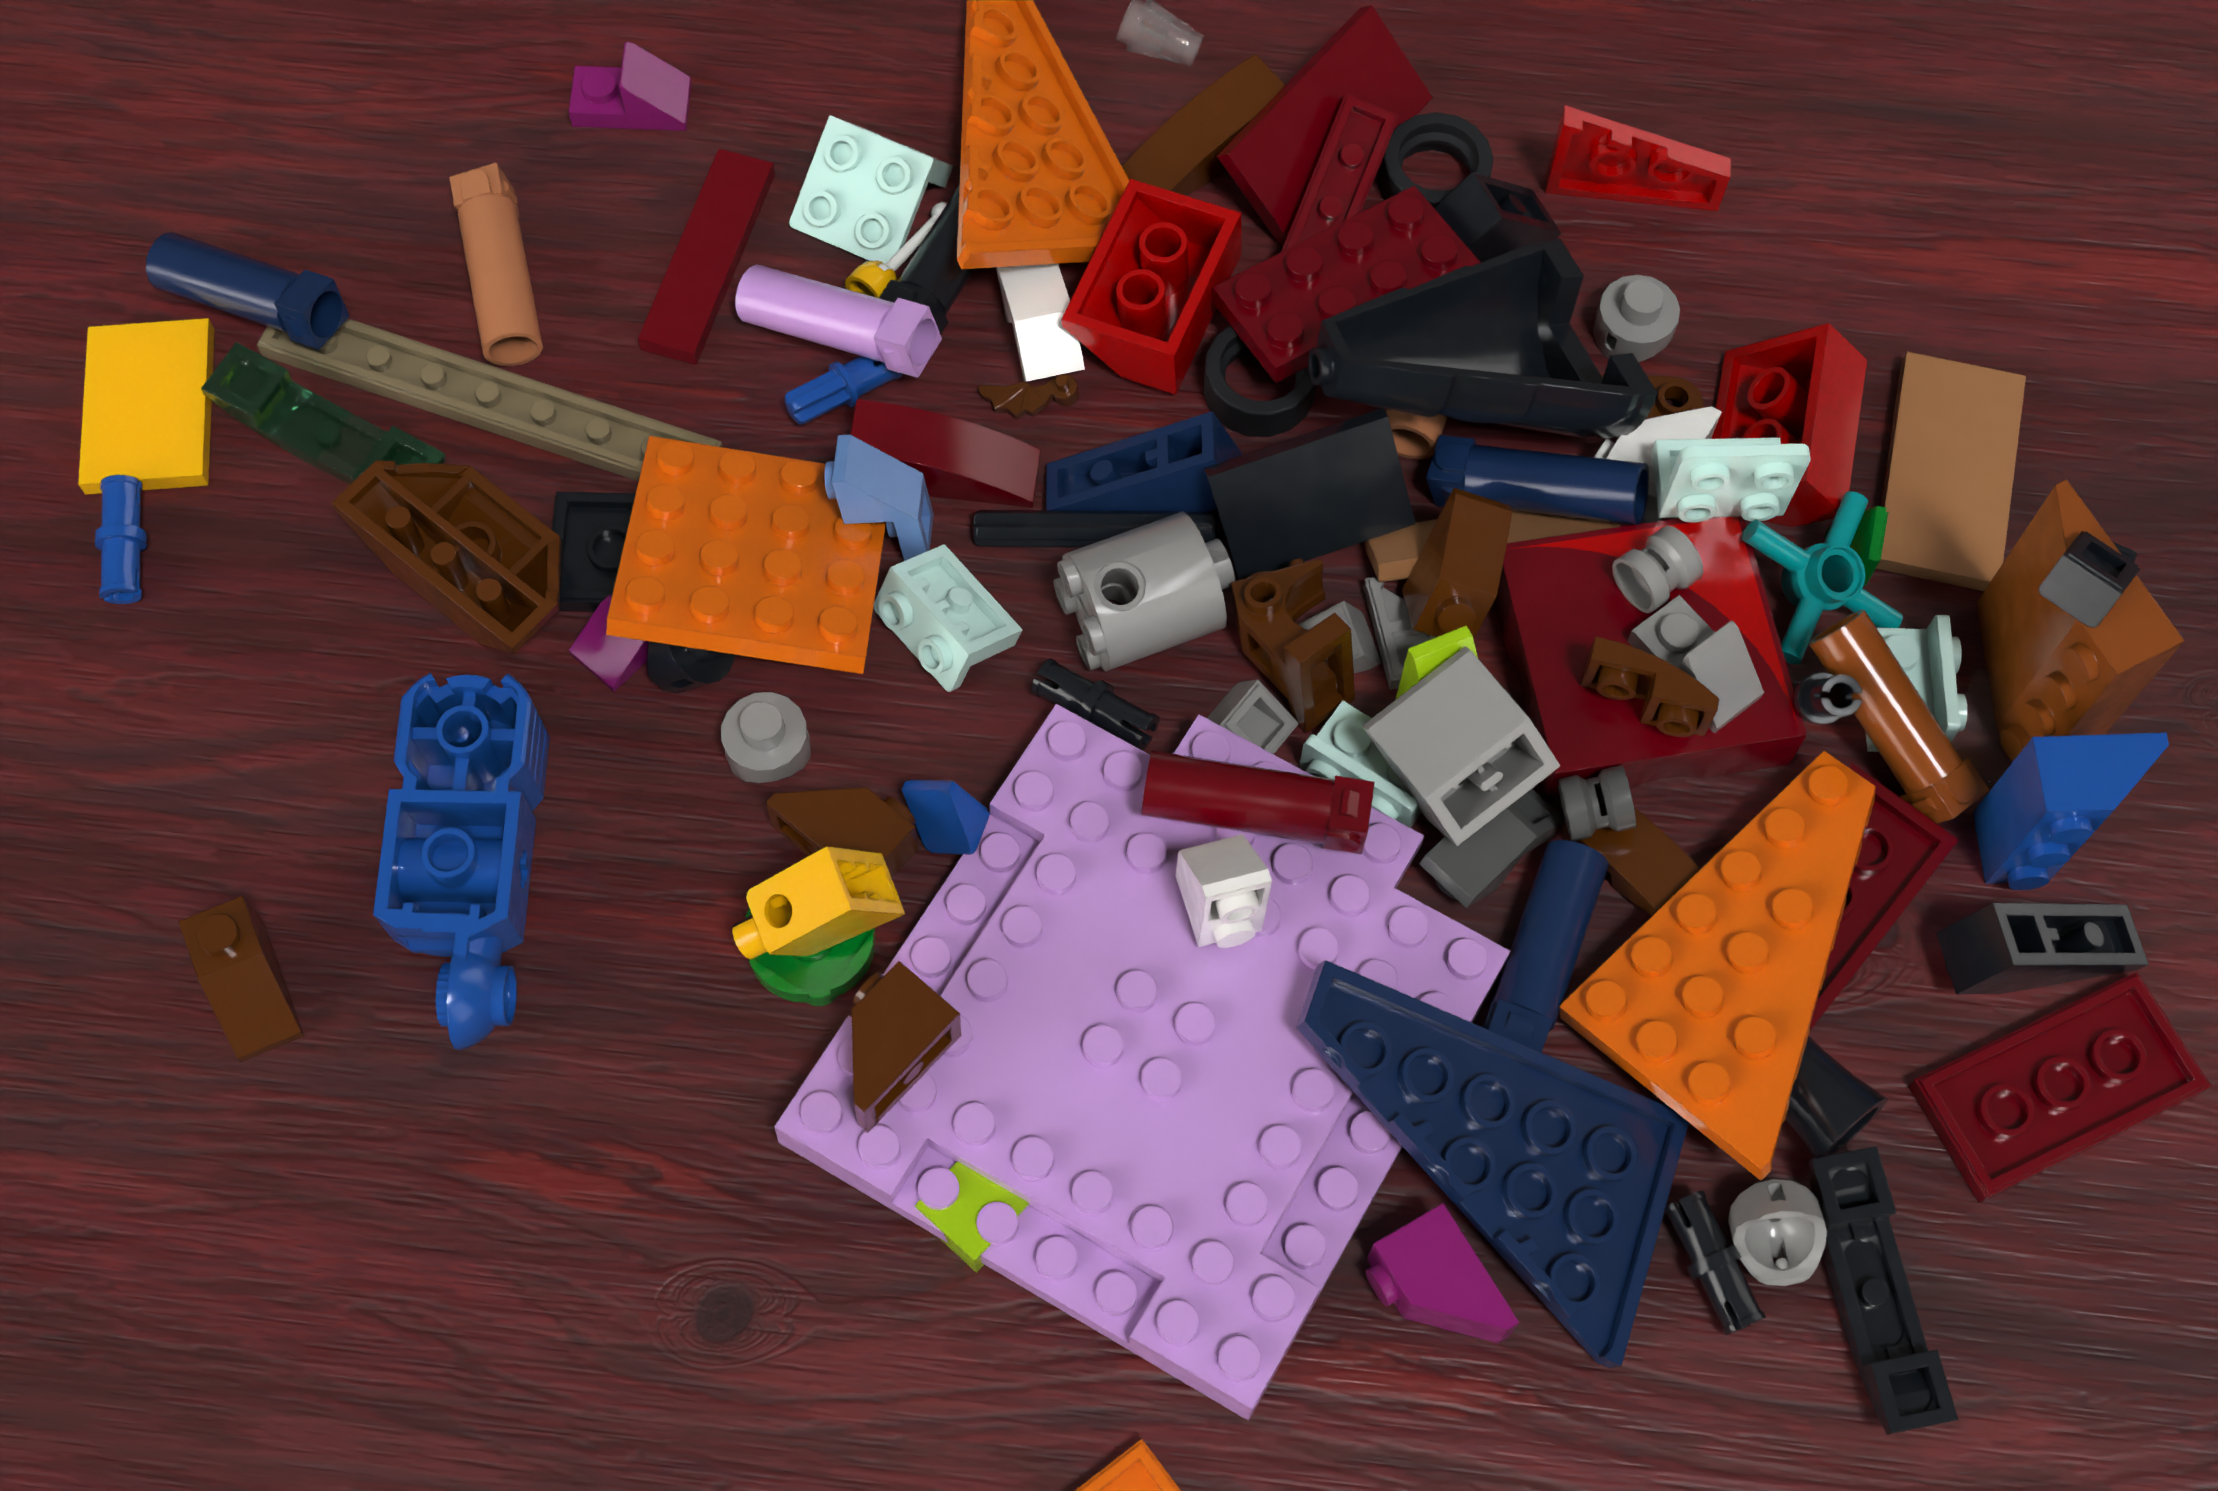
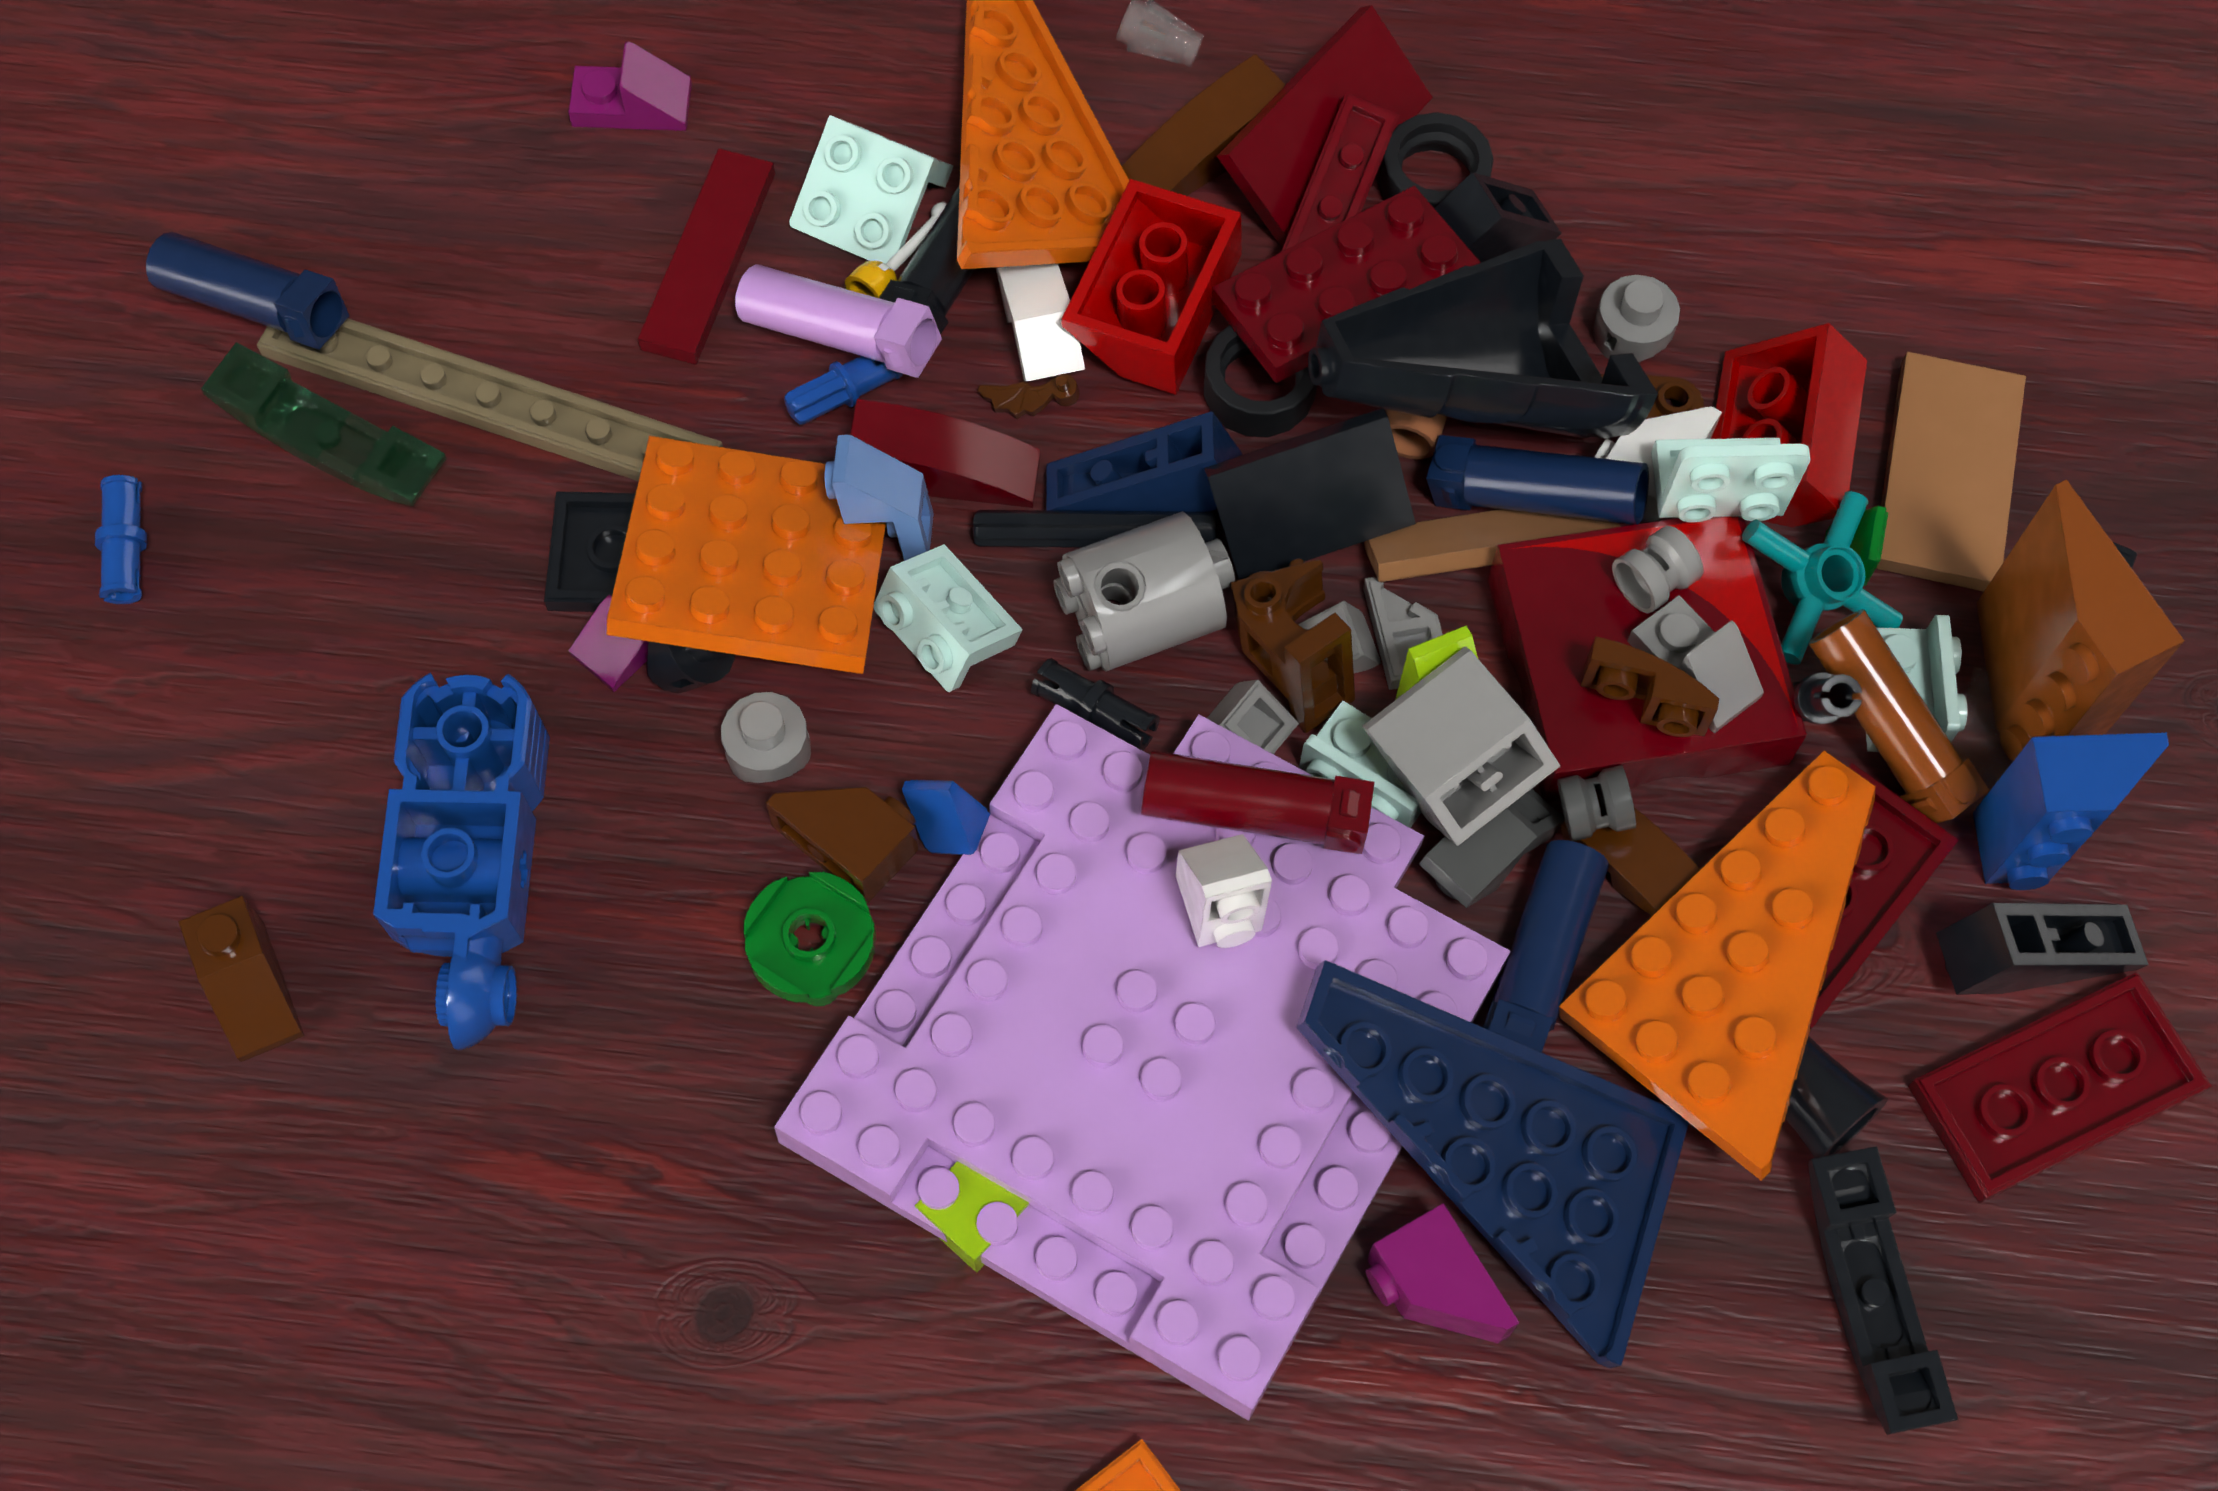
(147, 404): yellow tile -> none
(459, 547): reddish brown wedge -> none
(497, 266): nougat piece -> none
(818, 904): yellow torso -> none
(896, 1039): reddish brown slope -> none
(1459, 565): reddish brown slope -> none
(1632, 165): red wing -> none
(1714, 1262): black pin -> none
(1776, 1222): light grey piece -> none
(2088, 579): black slope -> none

